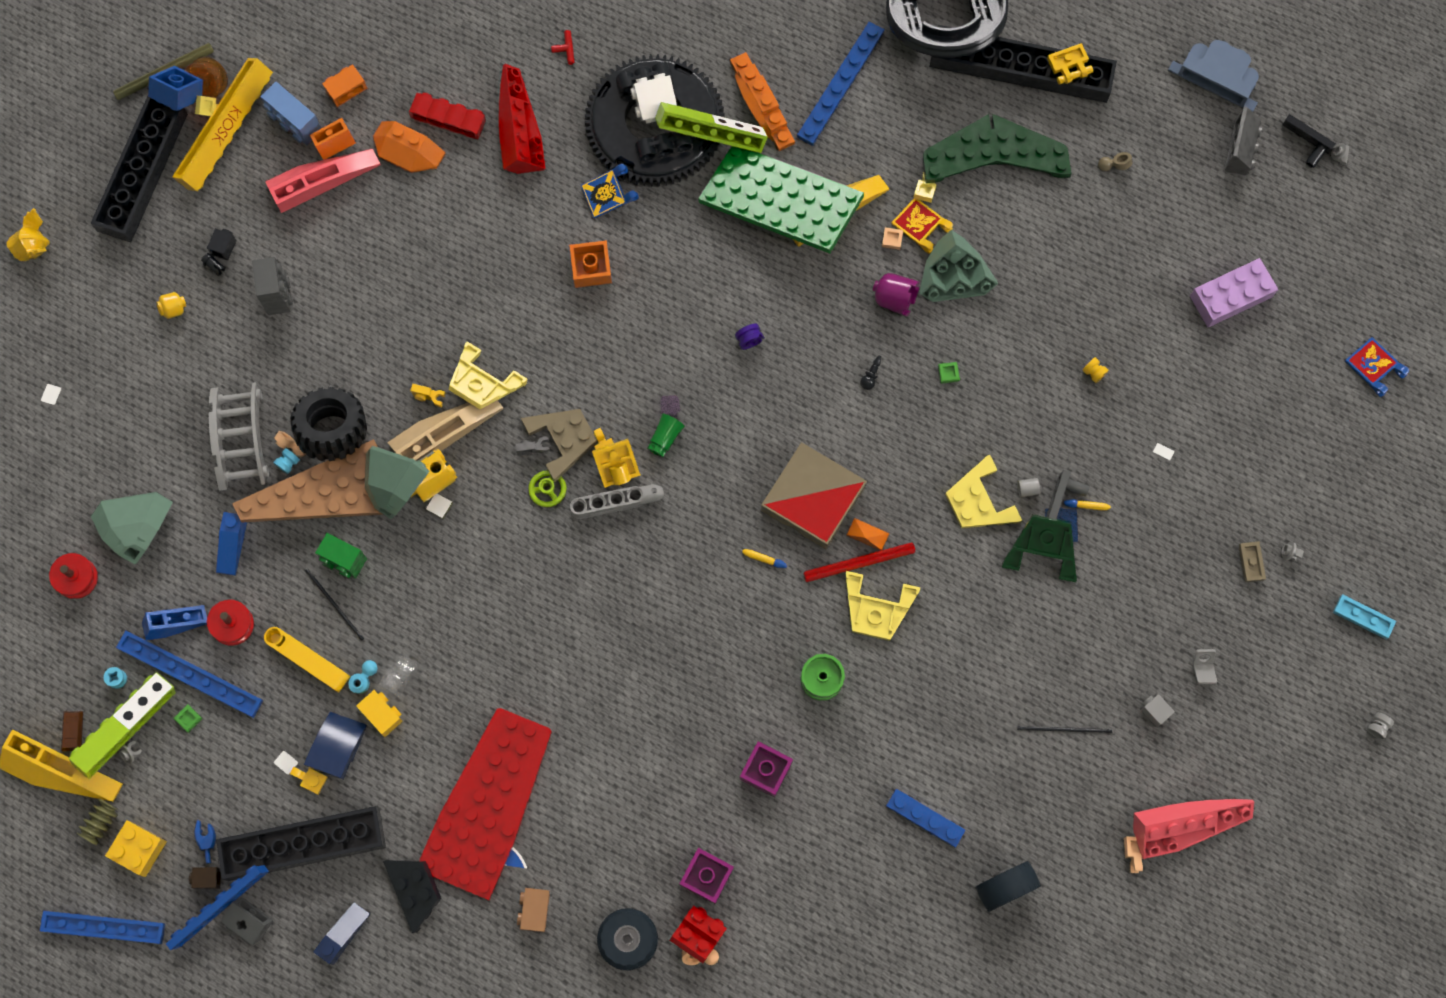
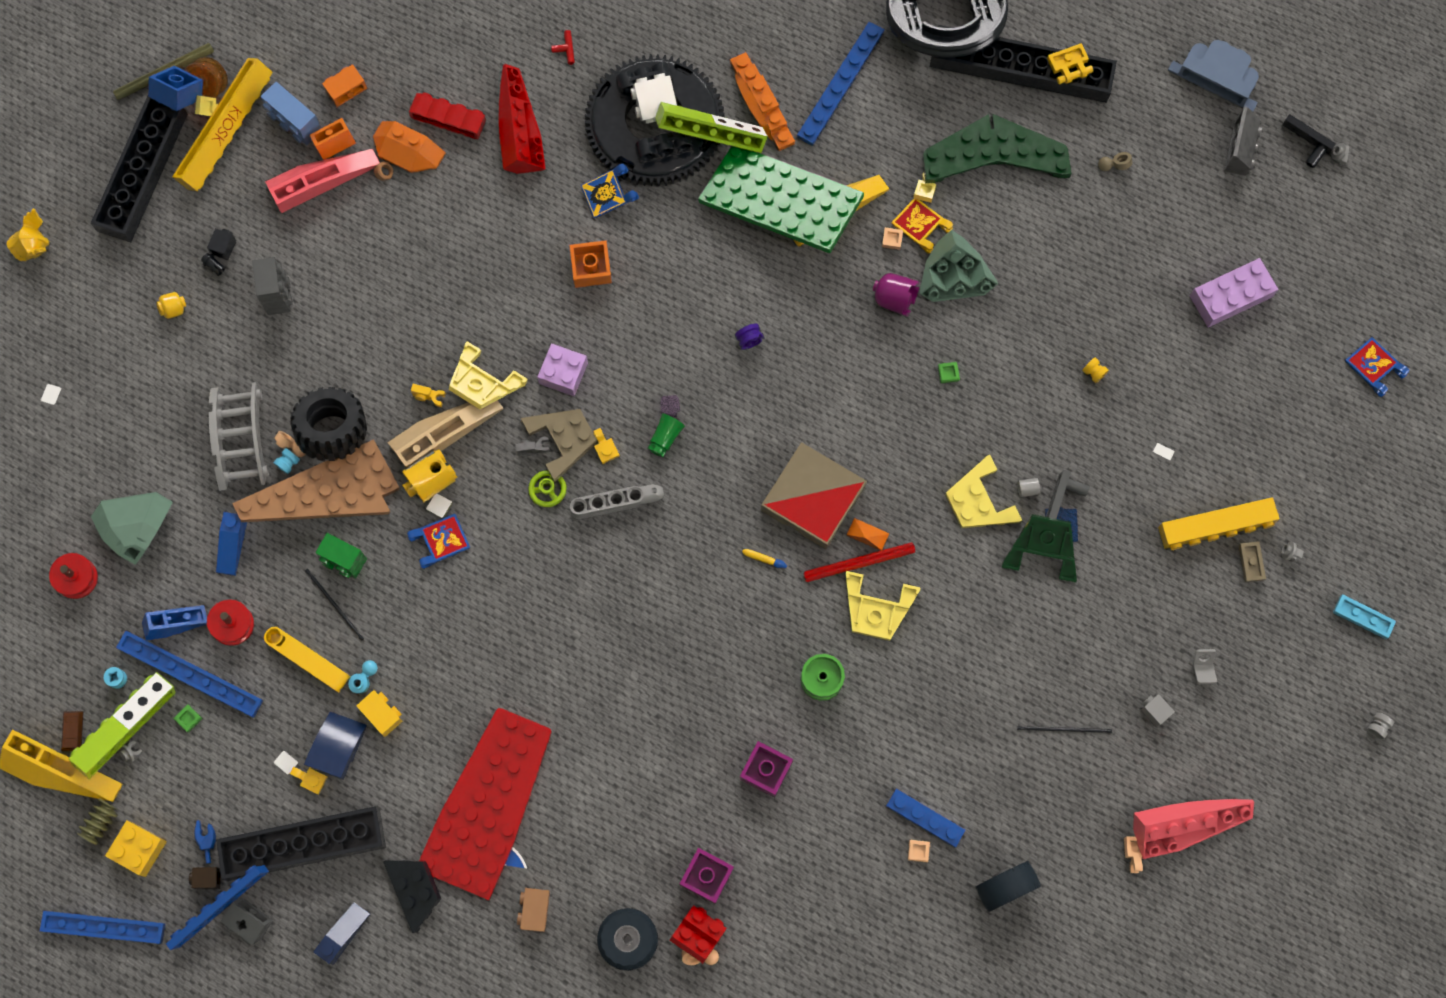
(378, 171): none -> medium nougat piece
(391, 479): sand green brick -> none
(398, 676): clear arch -> none
(442, 538): none -> flag
(562, 369): none -> lavender brick
(616, 463): yellow plate -> none
(868, 381): black bar -> none
(918, 851): none -> light nougat tile
(1086, 505): yellow piece -> none
(1217, 523): none -> yellow brick

